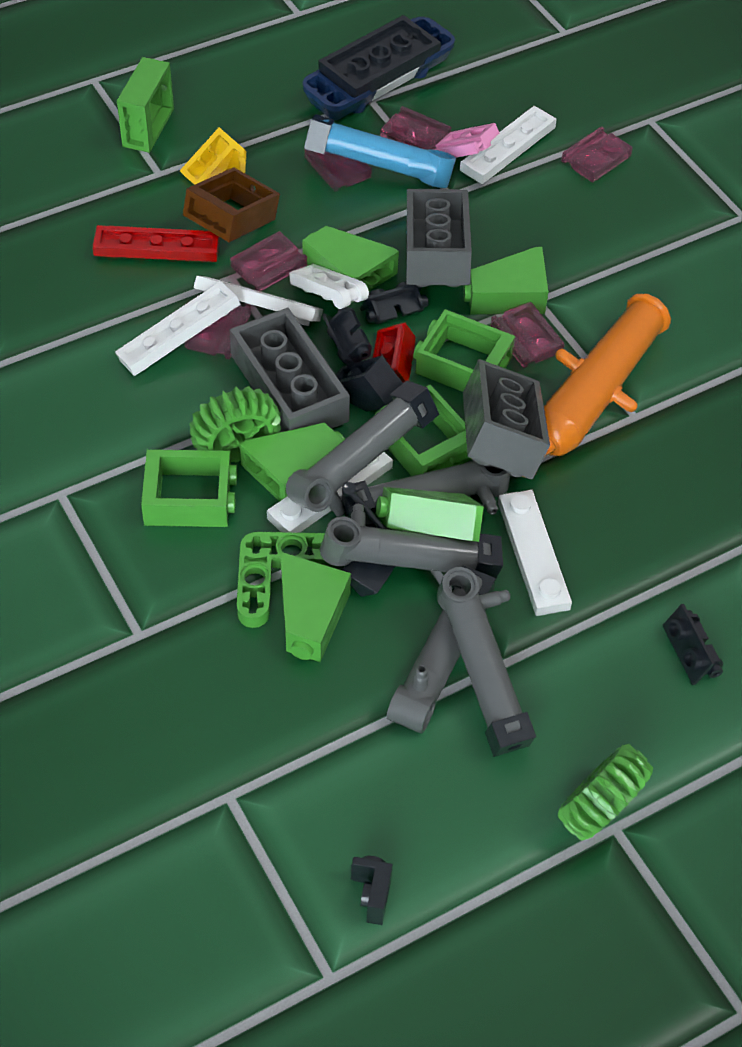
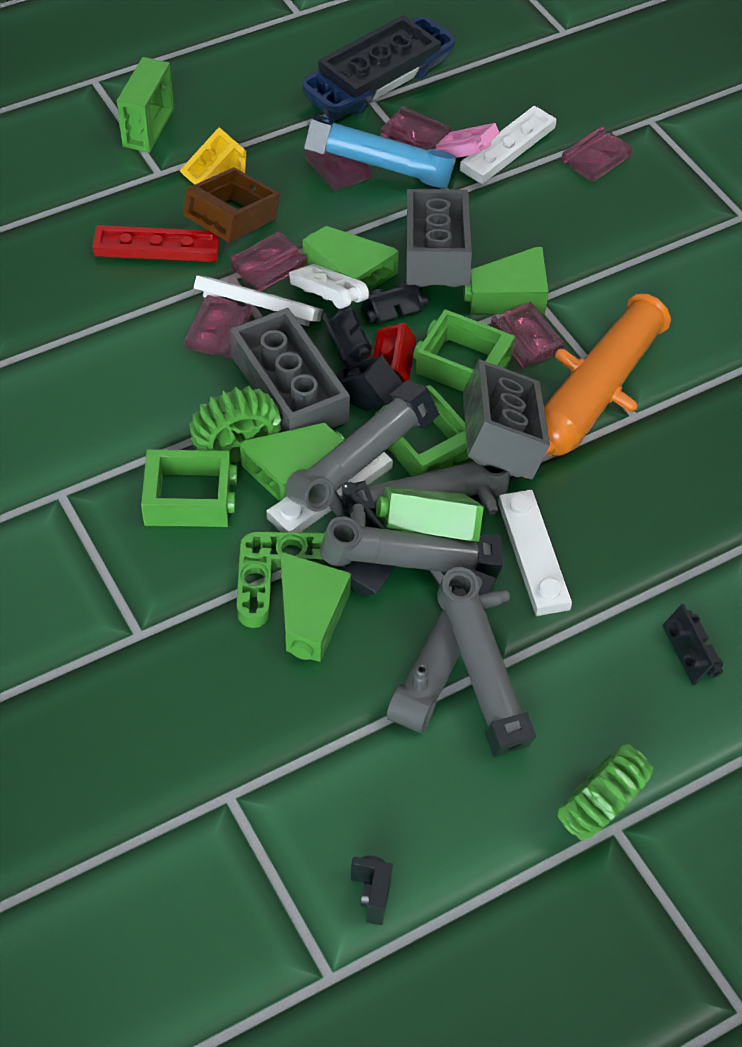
(177, 328): white plate -> none

